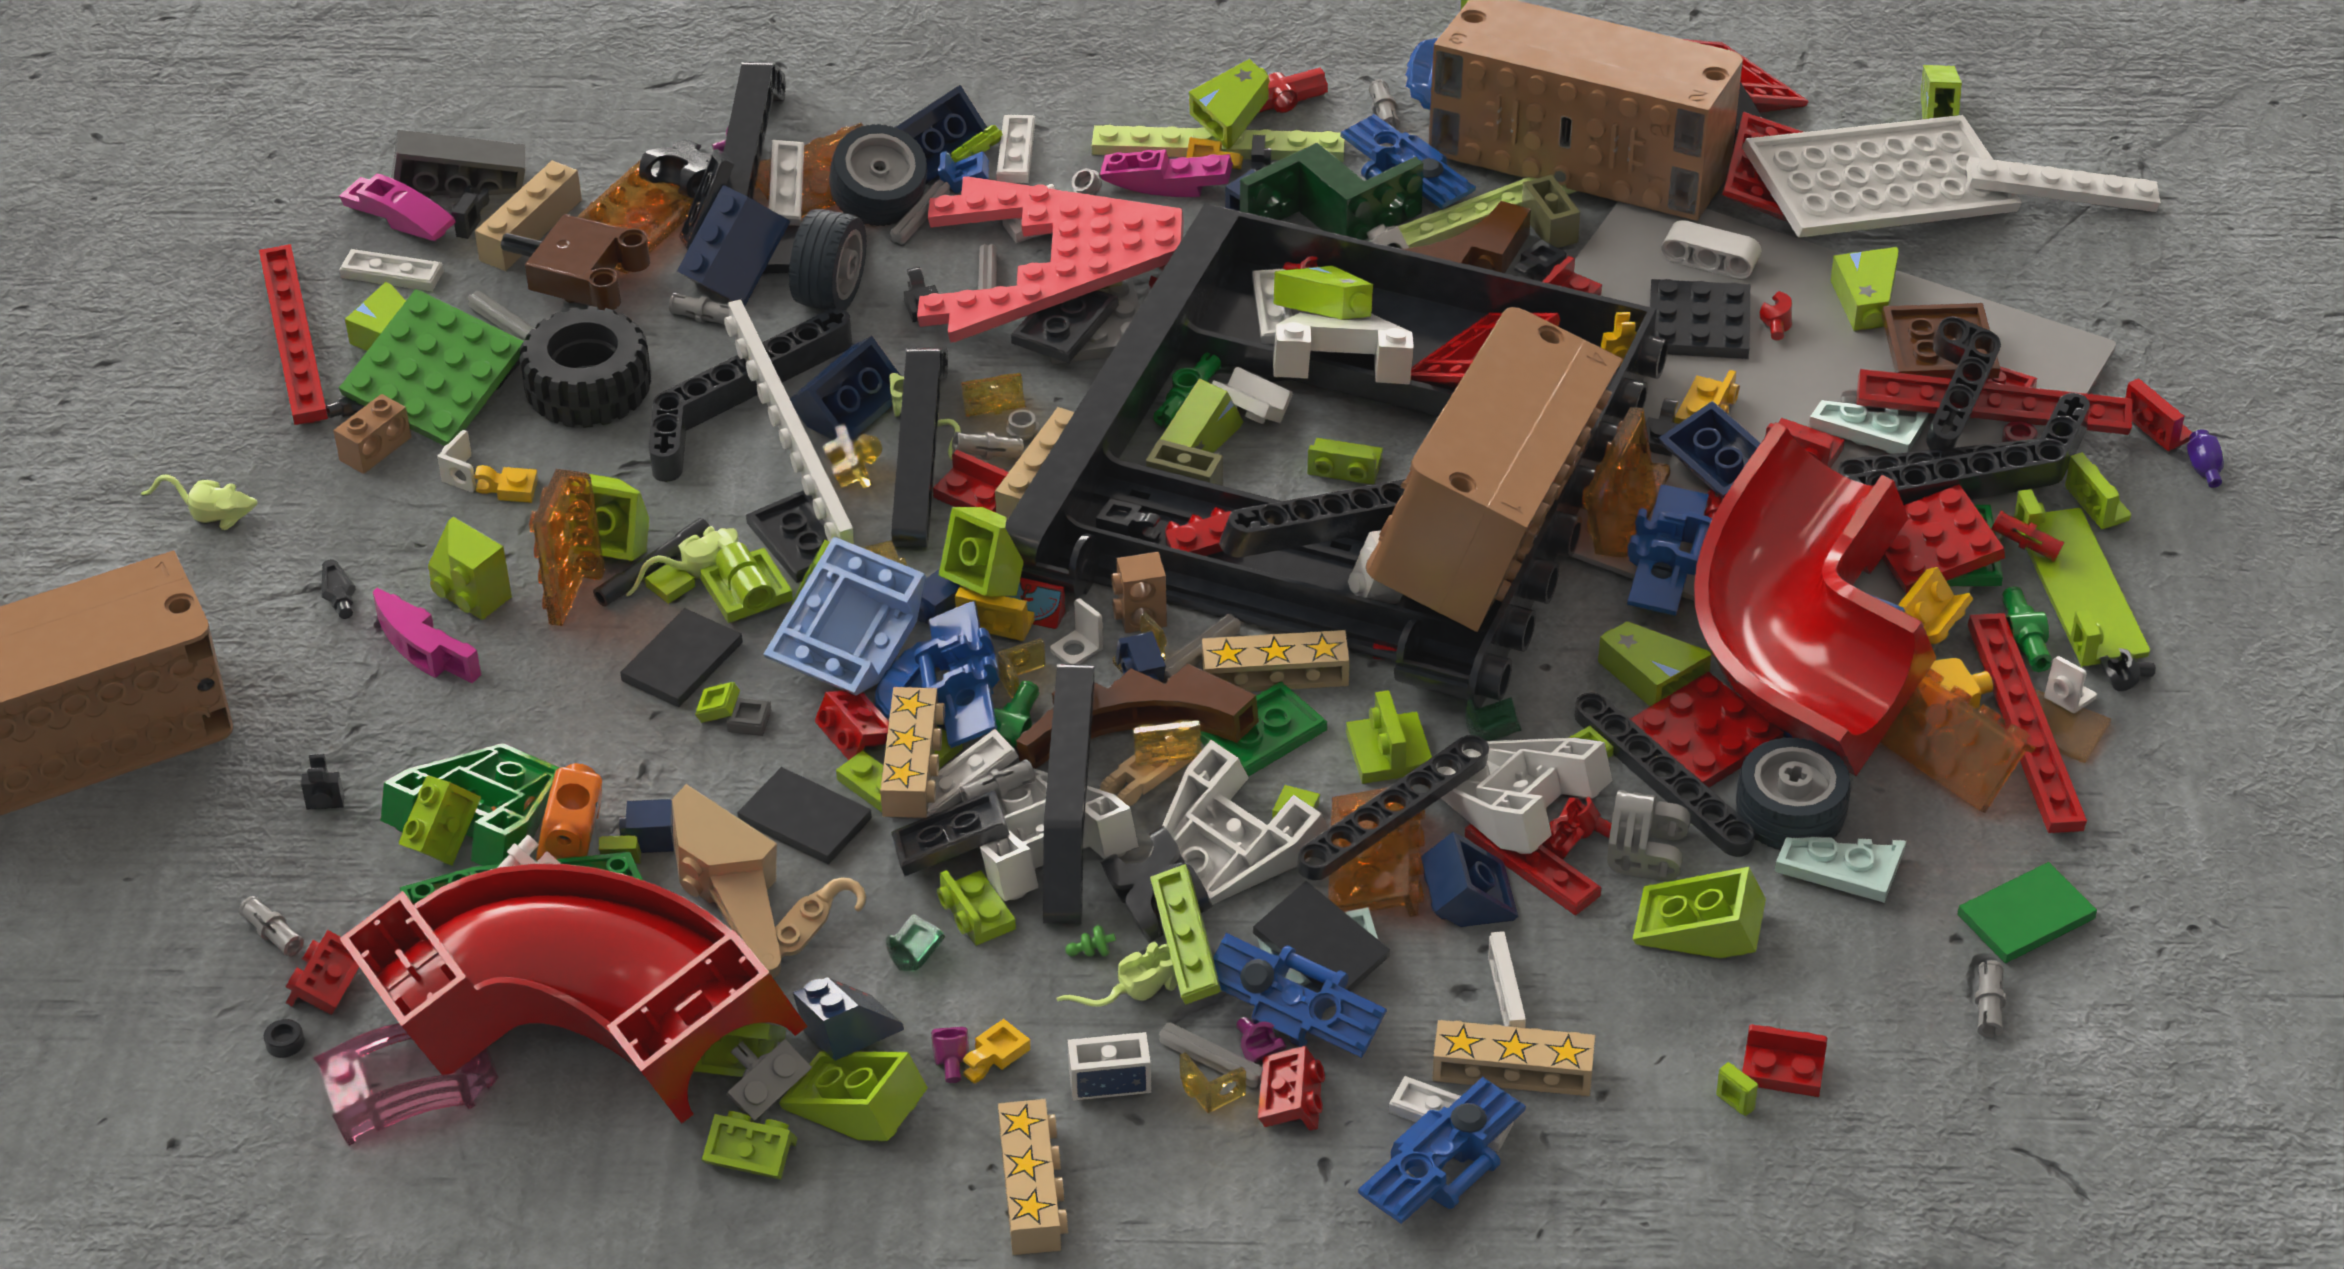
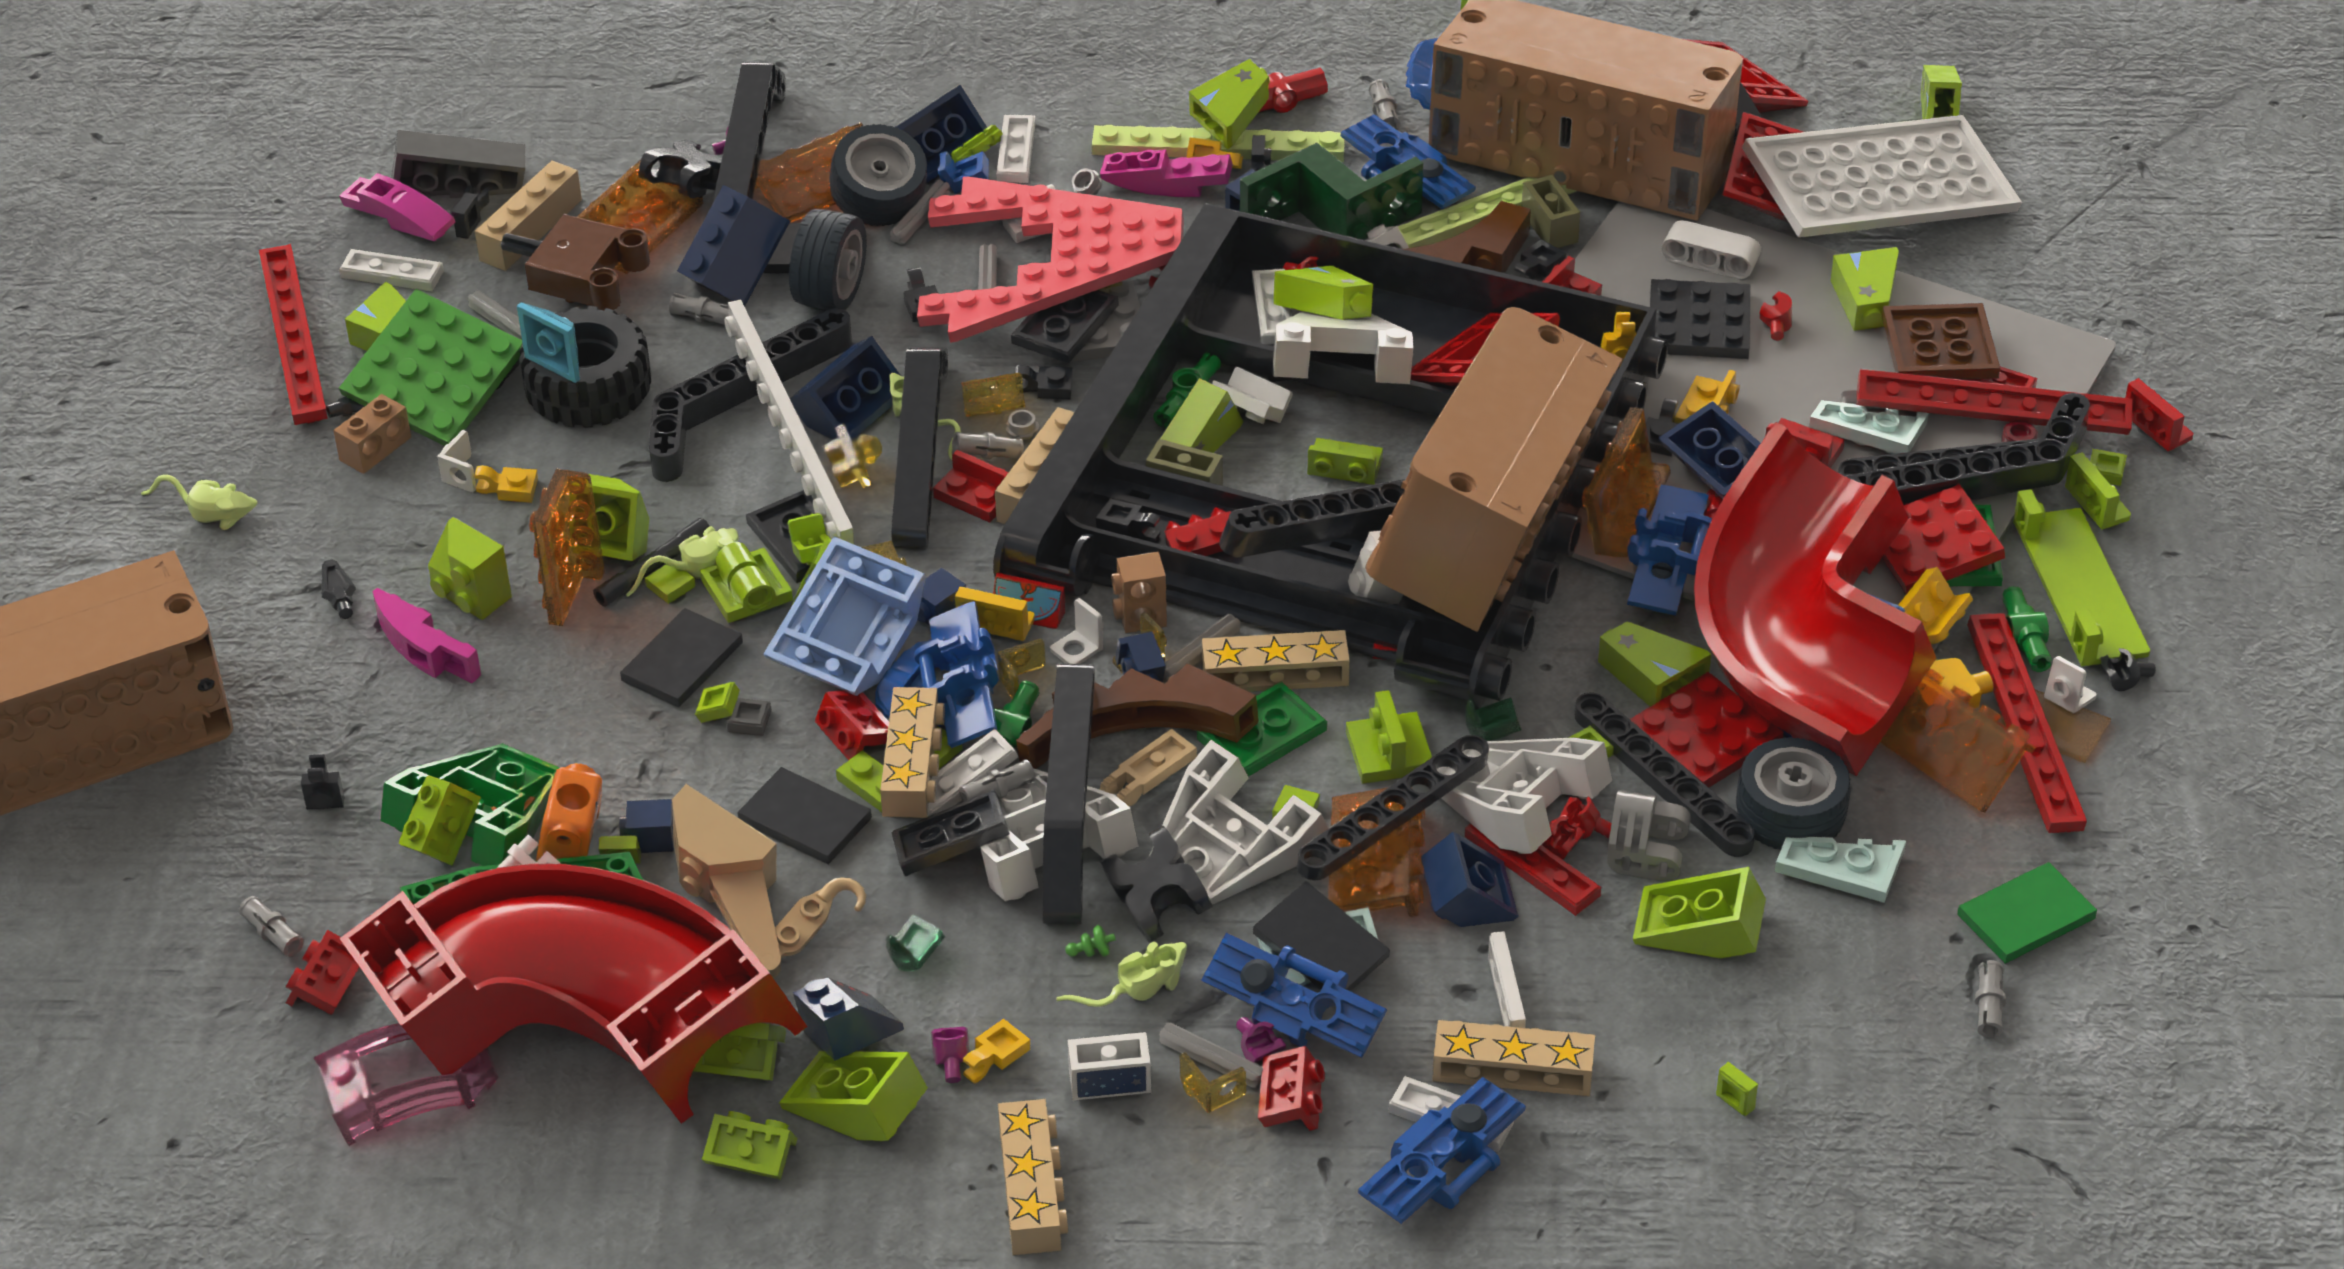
(284, 1038): black tile -> none
(549, 340): none -> medium azure slope
(714, 178): black tile -> none
(766, 1077): light grey plate -> none
(786, 179): white tile -> none
(807, 536): none -> lime bracket
(975, 906): lime bracket -> none
(981, 553): lime slope -> none
(1050, 382): none -> black plate
(1167, 742): clear yellow hips -> none
(1185, 934): lime tile -> none
(1785, 1059): red bracket -> none
(1960, 390): black beam -> none
(2050, 546): red pin -> none
(2062, 184): white plate -> none
(2110, 465): none -> lime tile
(2206, 456): dark purple plant -> none

